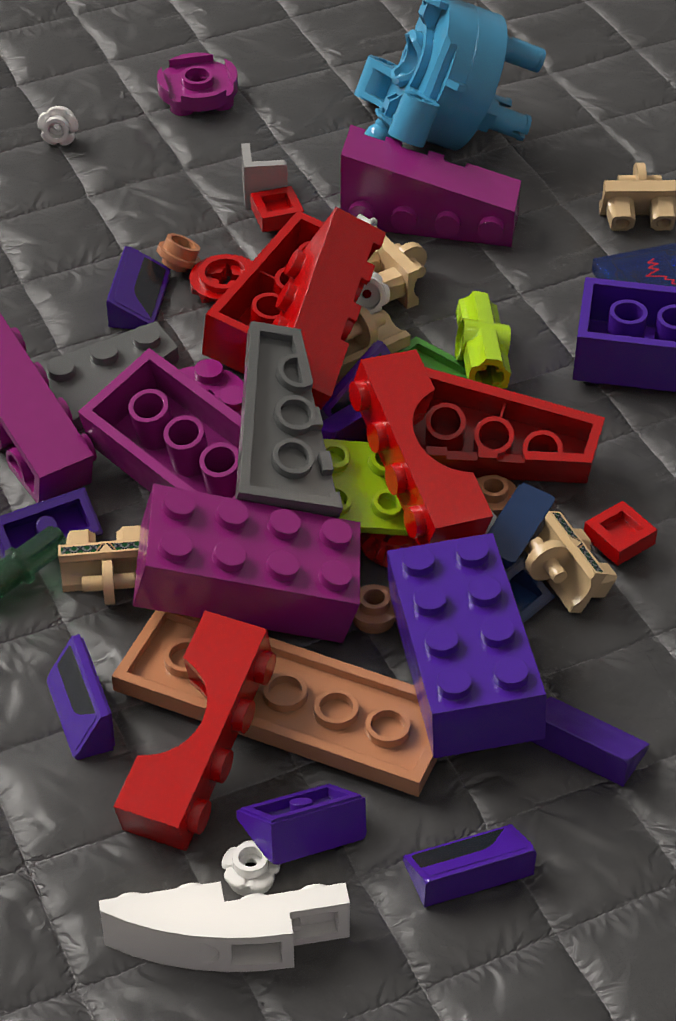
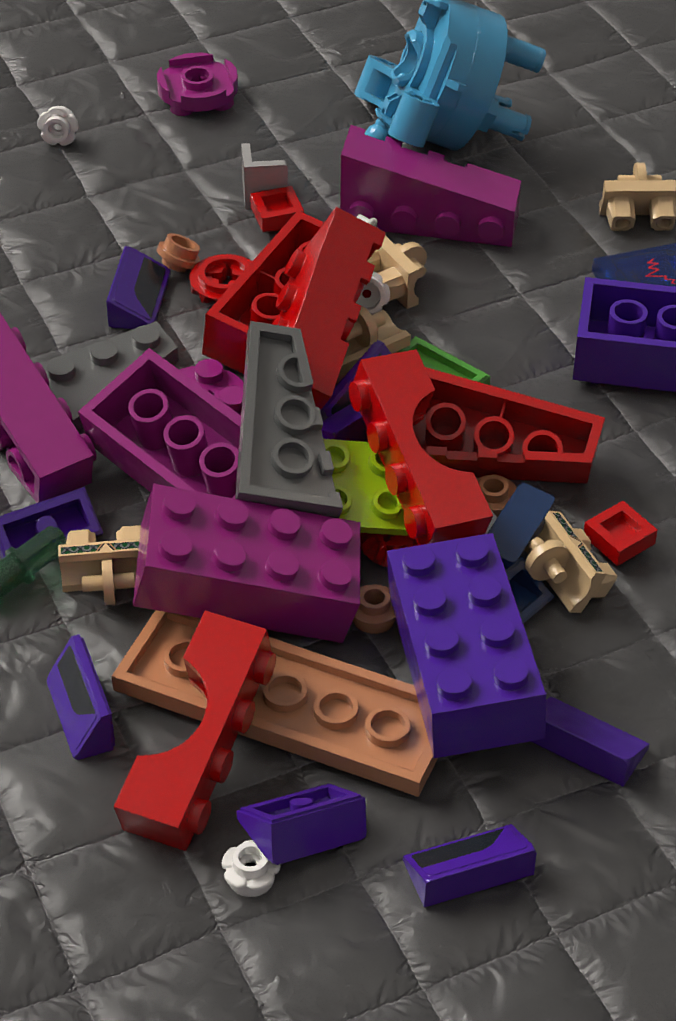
(202, 932): white slope -> none
(482, 340): lime piece -> none

